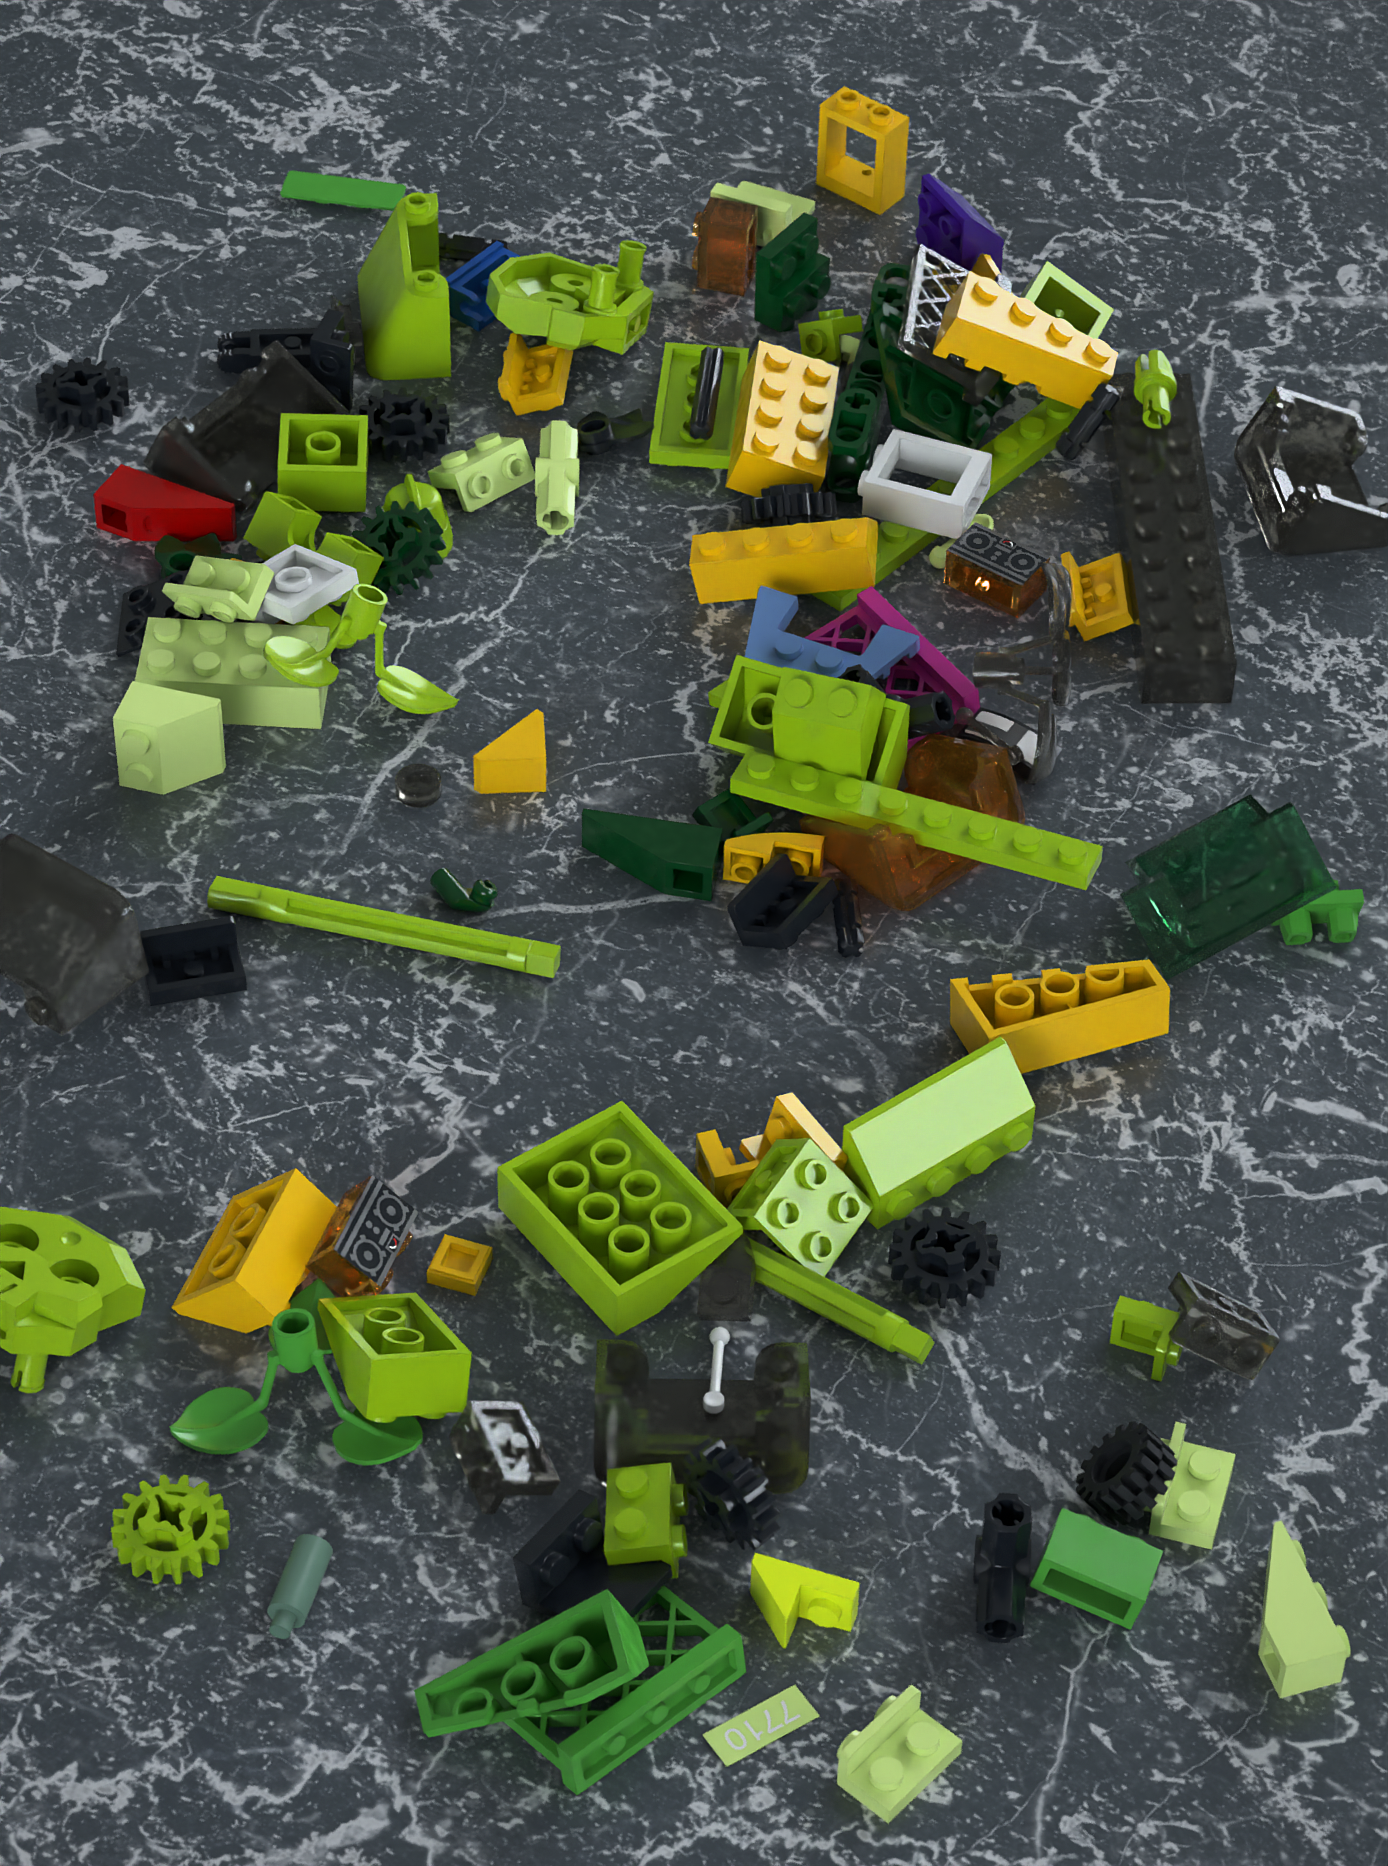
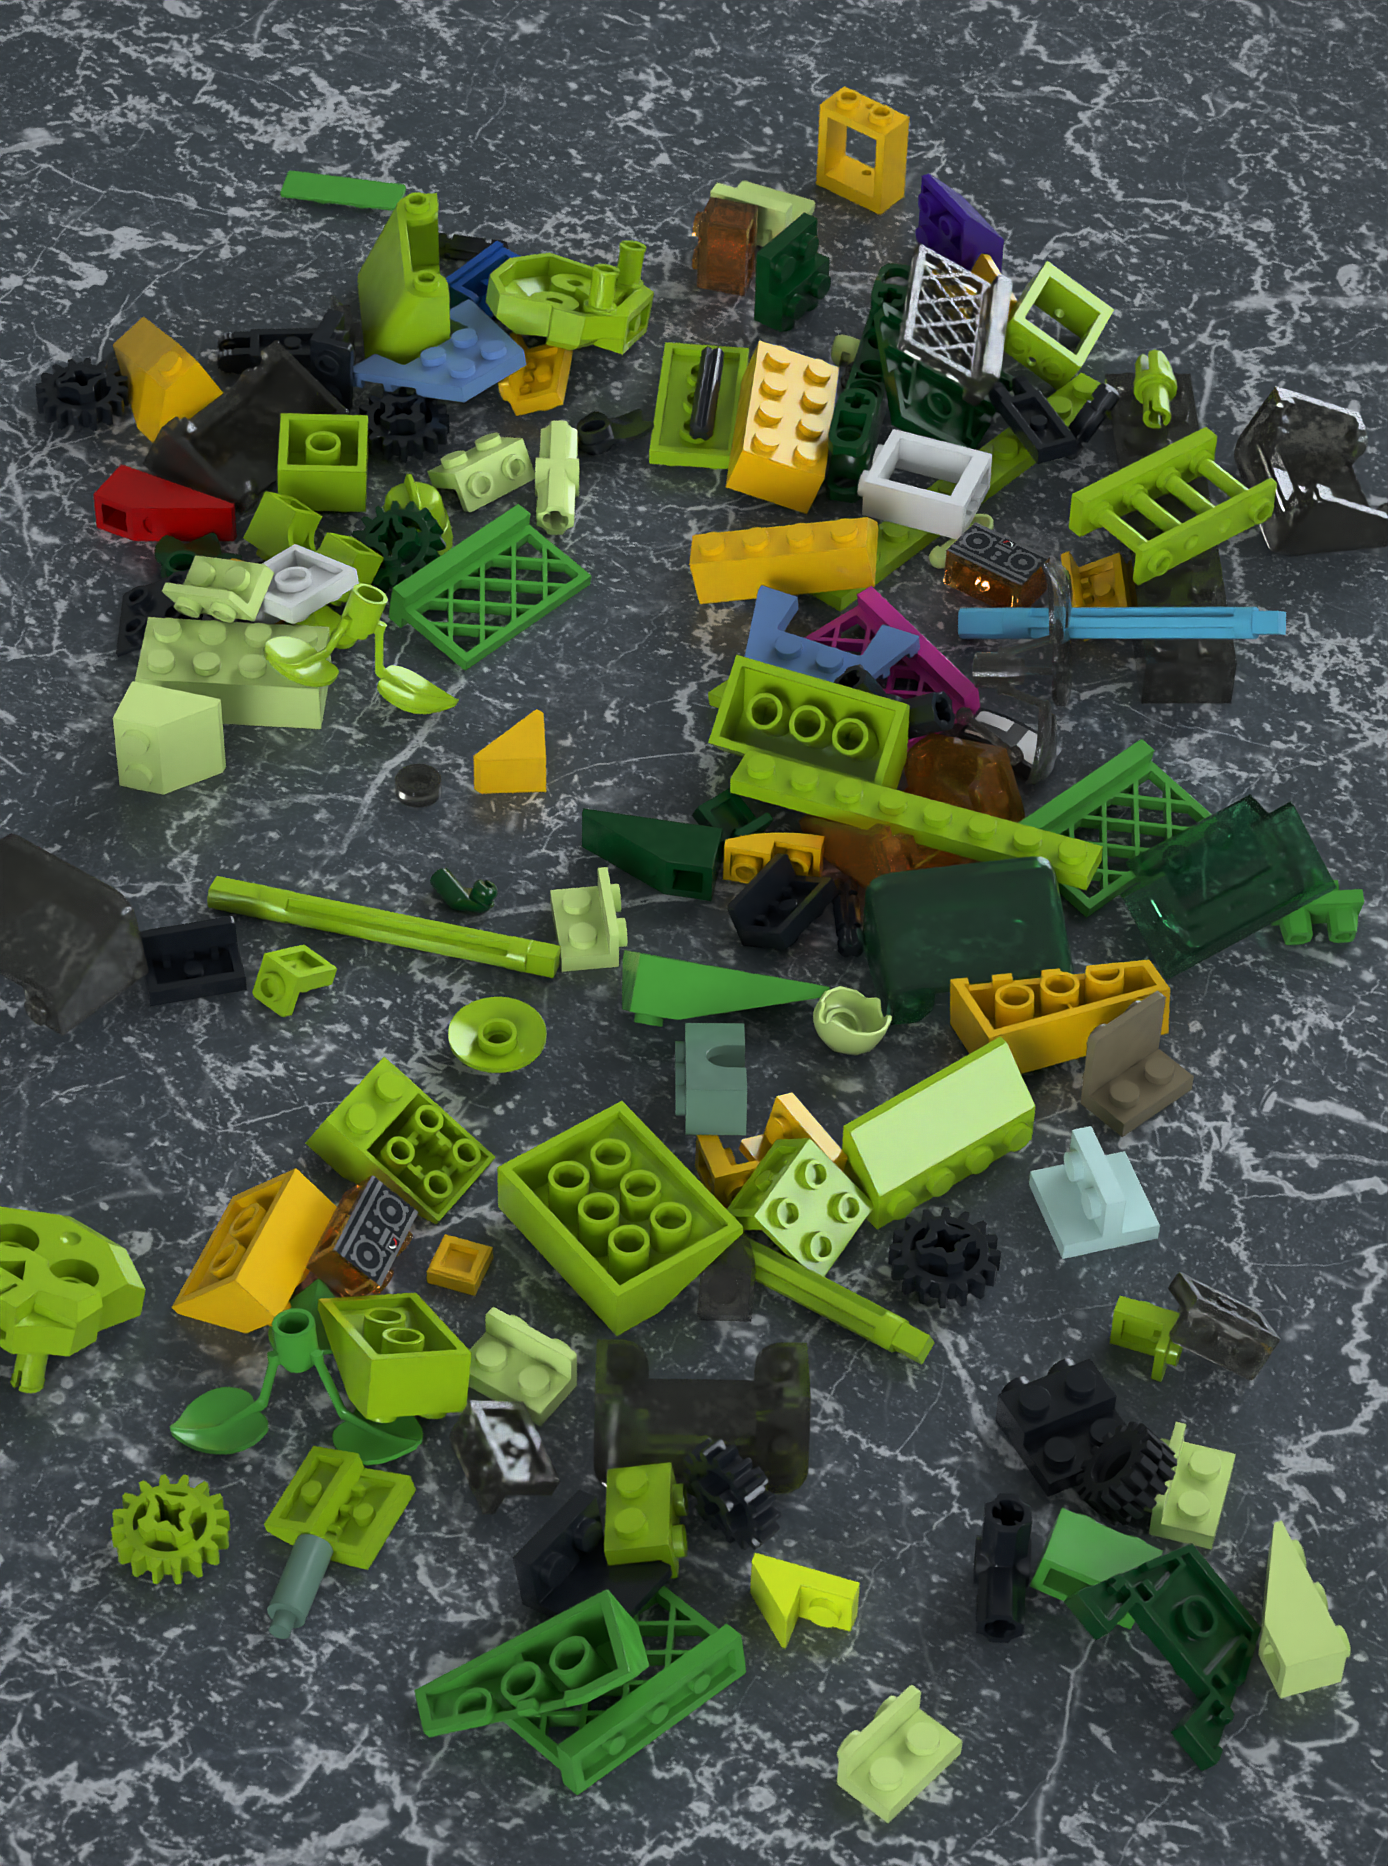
(161, 378): none -> yellow wedge
(287, 974): none -> lime bracket
(342, 1504): none -> lime slope
(403, 1141): none -> lime slope
(456, 369): none -> medium blue wing
(460, 568): none -> bright green fence
(497, 1034): none -> lime dish
(522, 1365): none -> yellowish green bracket
(588, 925): none -> yellowish green bracket
(682, 989): none -> bright green wedge
(711, 1079): none -> sand green arch
(714, 1400): white hinge -> none
(760, 1725): yellowish green sticker -> none
(788, 506): black gear -> none
(821, 337): lime bracket -> none
(826, 722): lime slope -> none
(849, 1021): none -> yellowish green hair
(961, 925): none -> clear green windscreen
(1022, 342): yellow wedge -> none
(1033, 420): none -> black hinge
(1058, 1420): none -> black plate
(1093, 1199): none -> light aqua bracket
(1109, 787): none -> bright green fence
(1124, 623): none -> medium azure piece
(1127, 1072): none -> dark tan bracket
(1167, 473): none -> lime fence
(1193, 1625): none -> dark green wing

